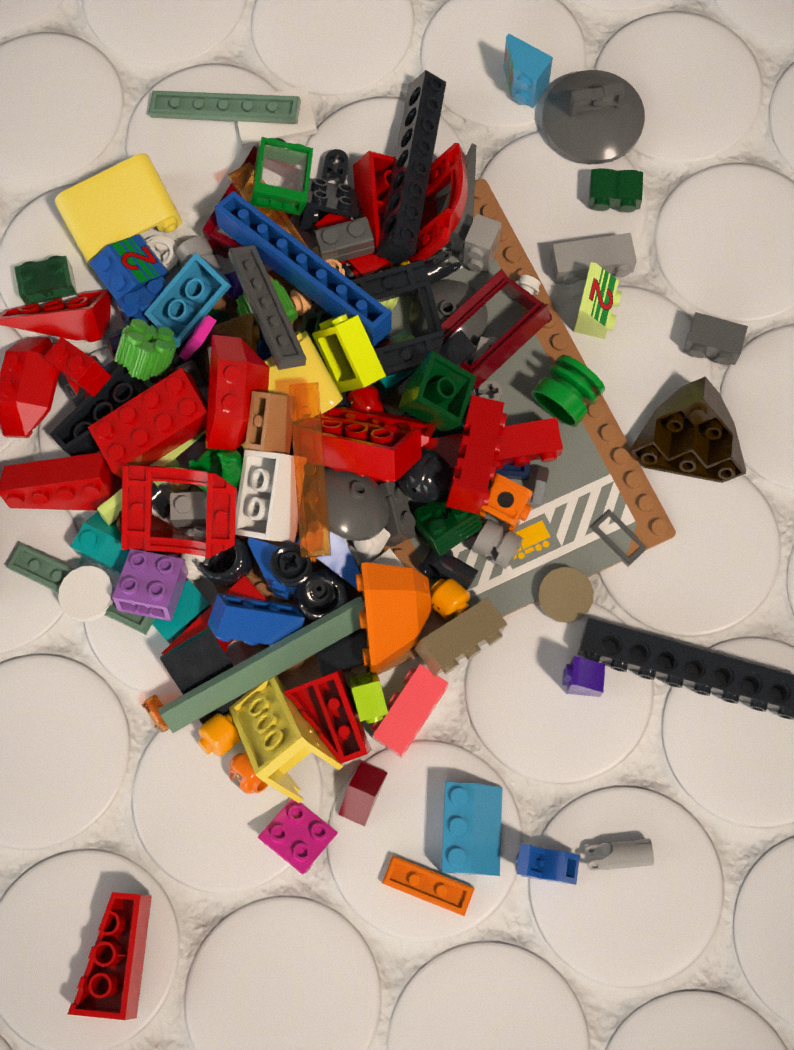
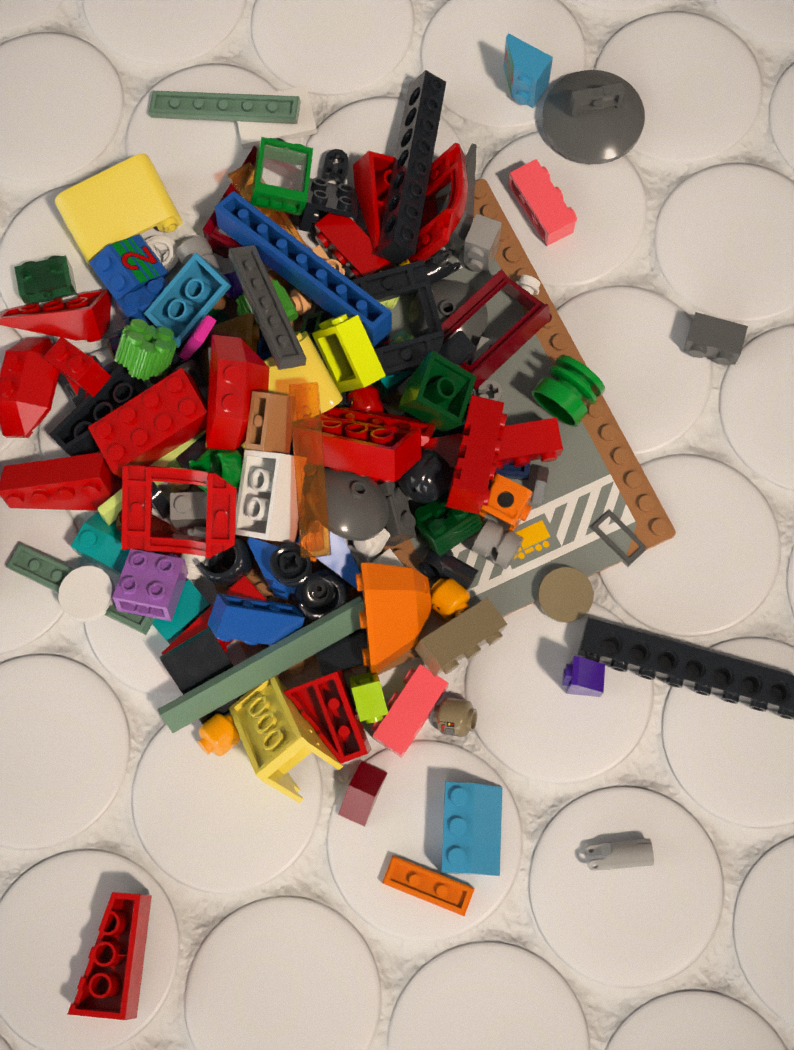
(152, 705): clear orange pin -> none
(243, 775): orange head -> none
(297, 835): dark pink hinge -> none
(345, 240): dark grey brick -> none
(455, 717): none -> dark tan head
(542, 202): none -> coral brick
(547, 864): blue brick -> none
(597, 303): yellowish green slope -> none
(612, 253): light grey brick -> none
(615, 189): dark green brick -> none
(692, 436): dark brown brick -> none

